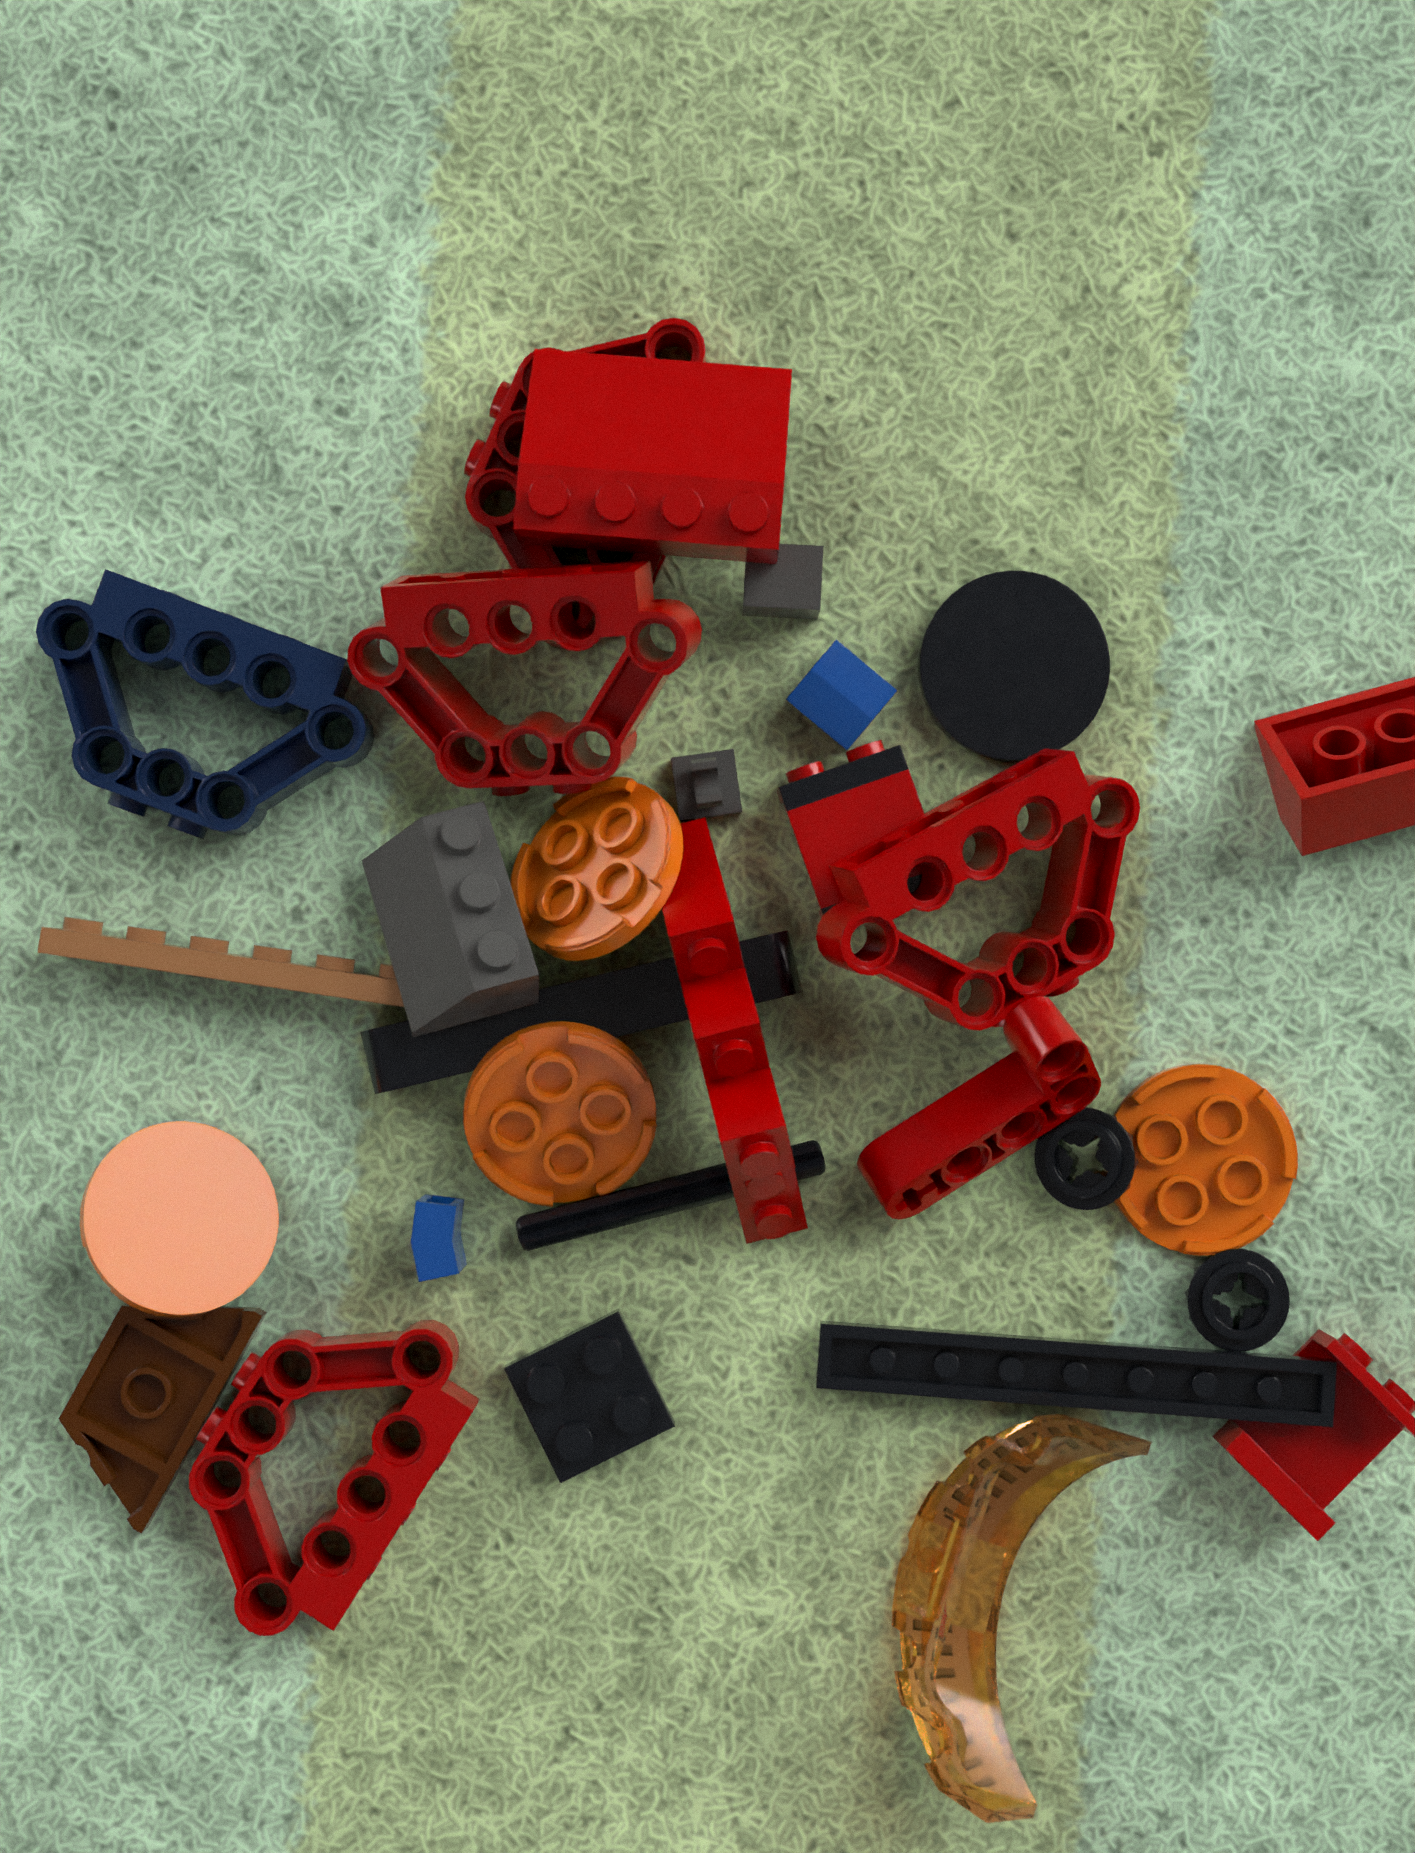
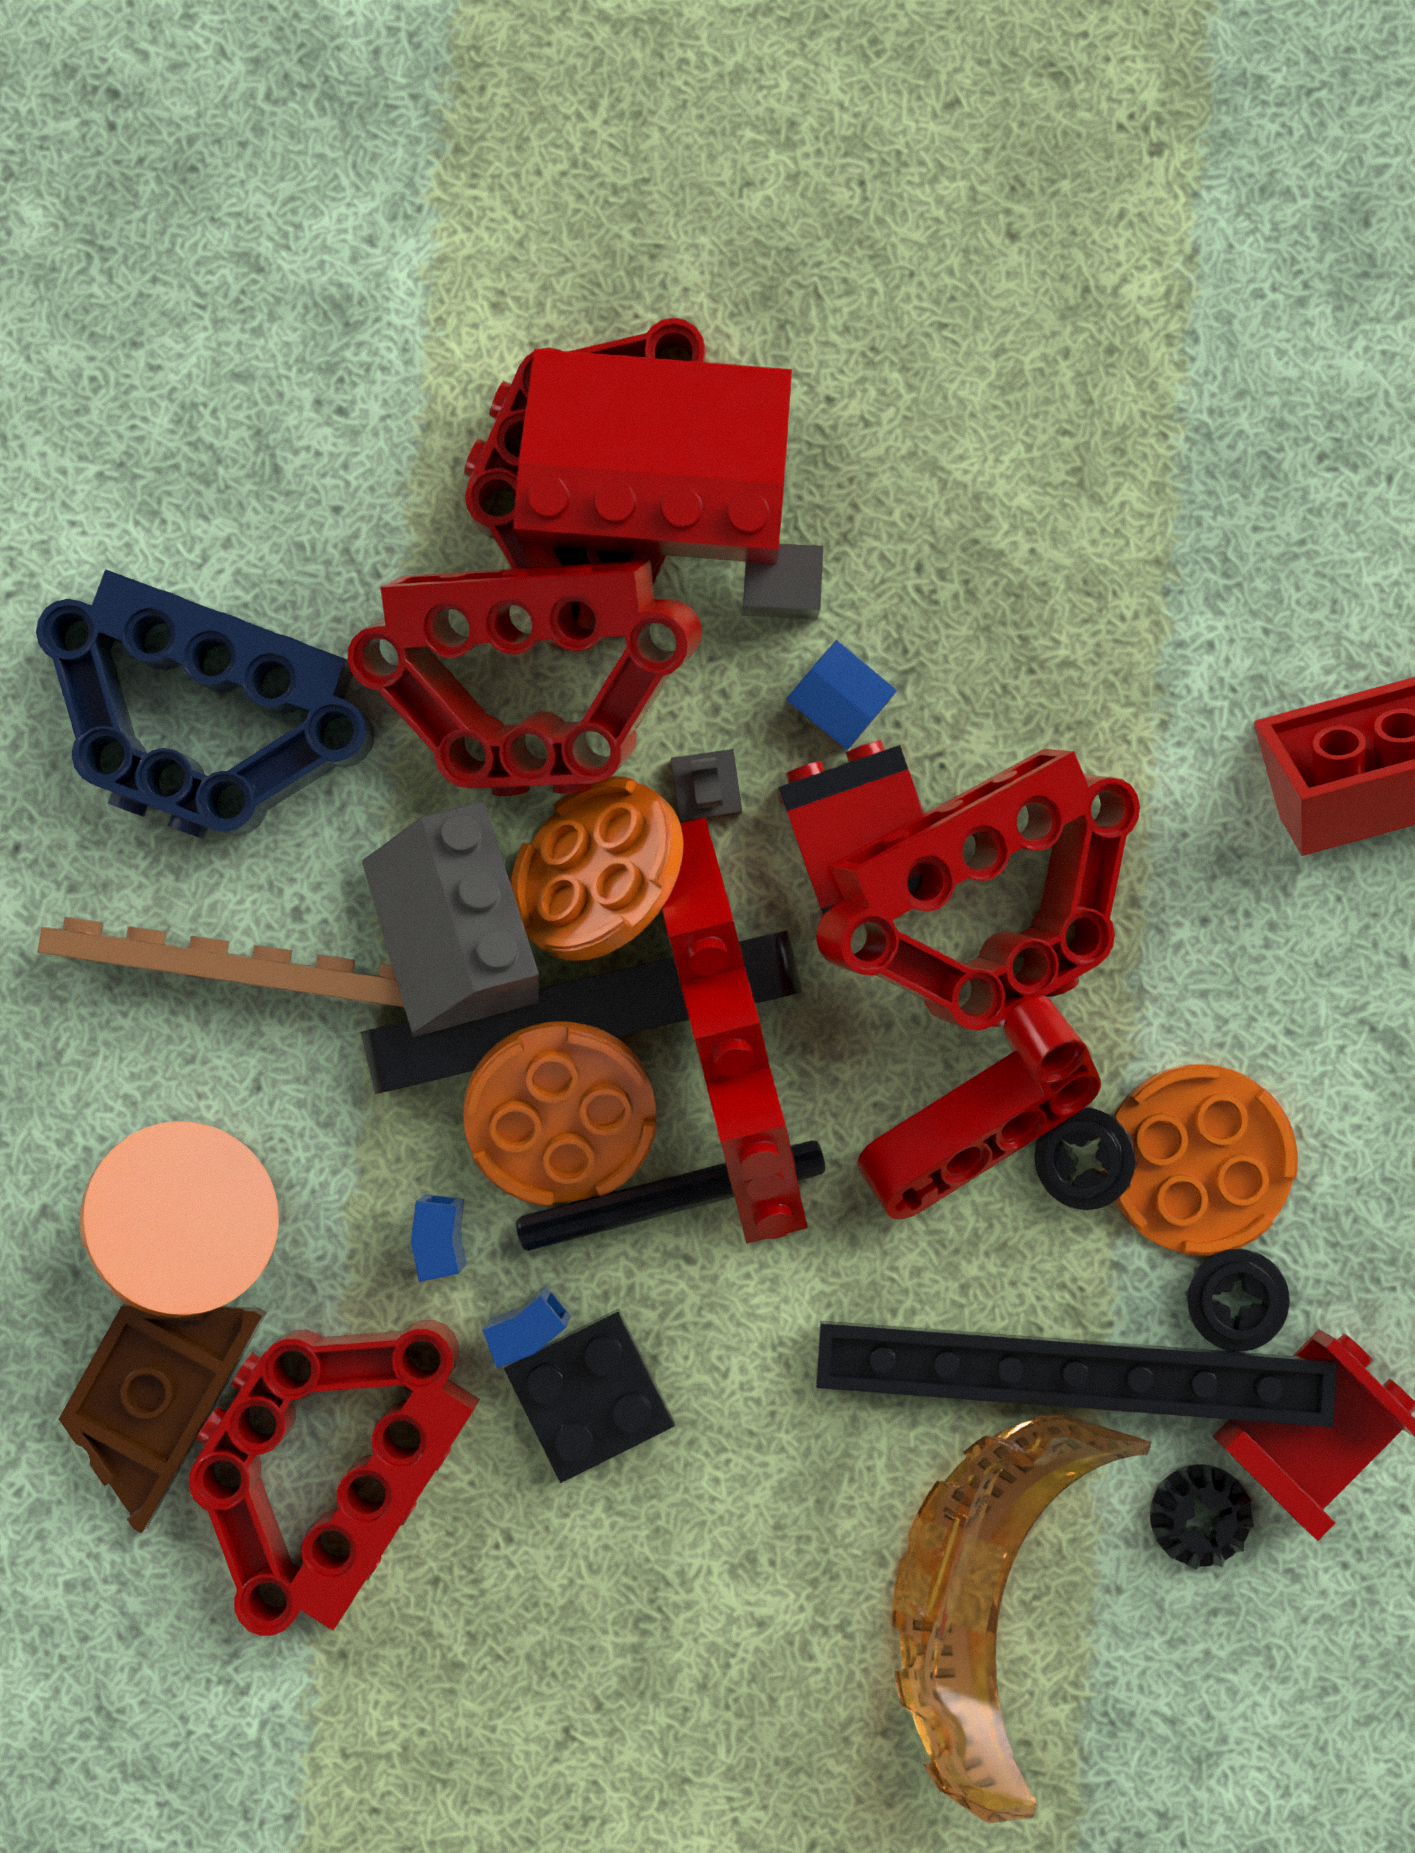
(526, 1328): none -> blue piece
(1013, 665): black tile -> none
(1174, 1506): none -> black gear

